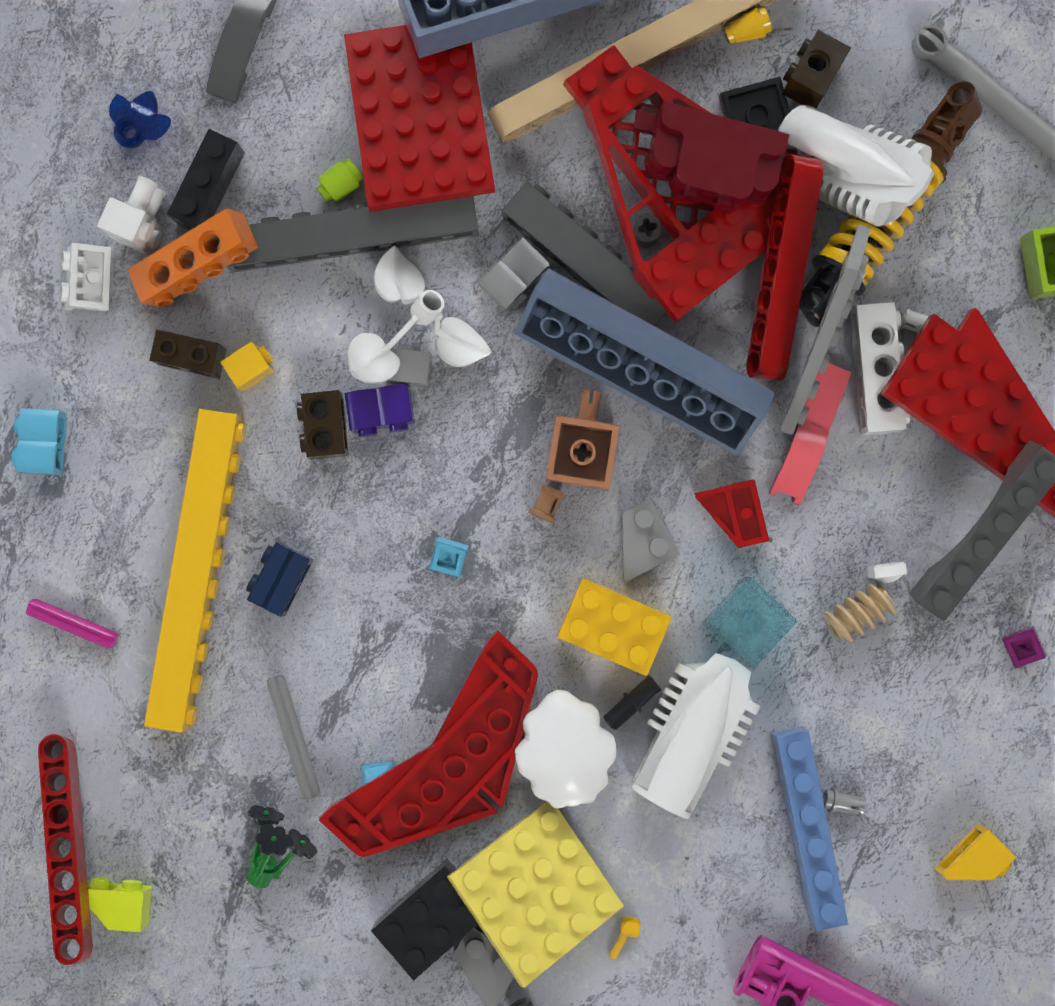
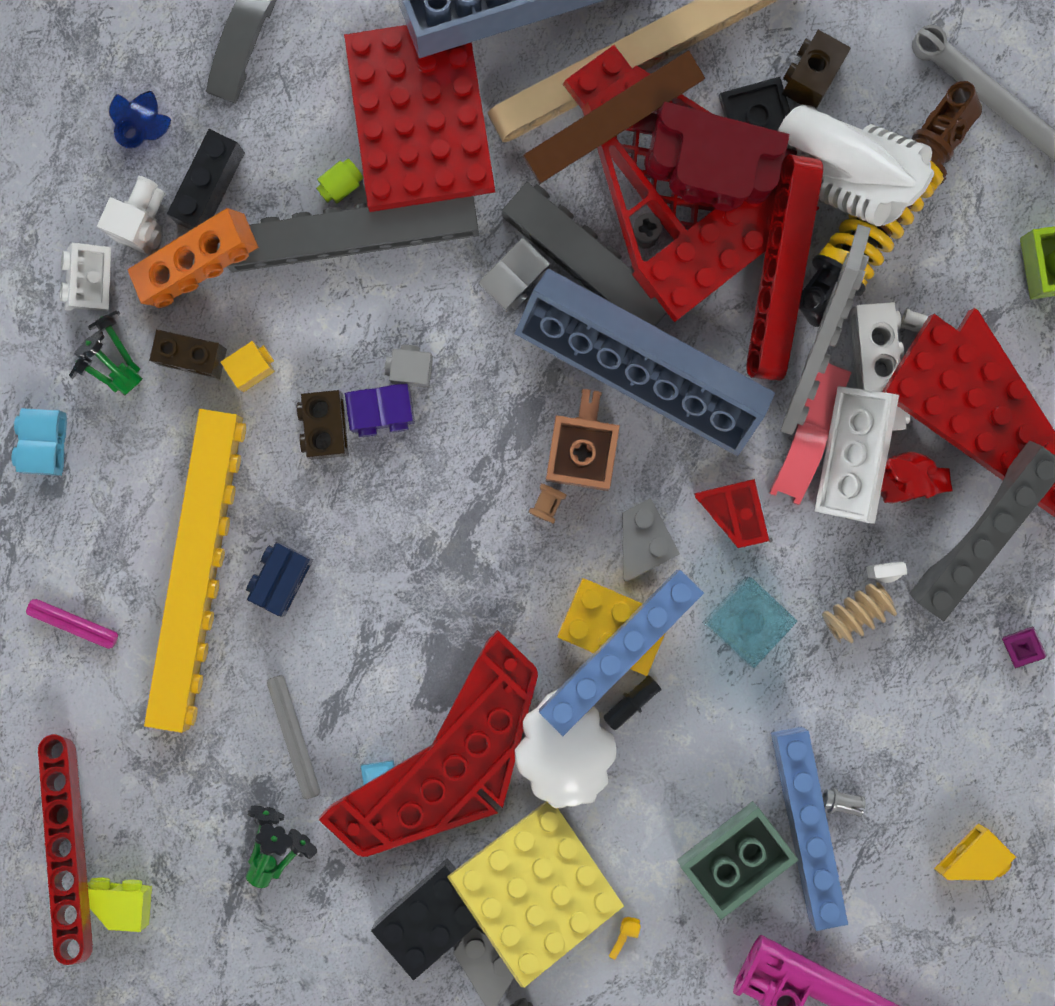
(122, 377): none -> plant
(400, 279): white plant -> none
(449, 557): medium azure tile -> none
(613, 117): none -> reddish brown tile
(620, 652): none -> medium blue brick
(694, 732): white connector -> none
(737, 860): none -> sand green brick
(748, 27): yellow cone -> none
(856, 454): none -> white tile
(912, 477): none -> red piece

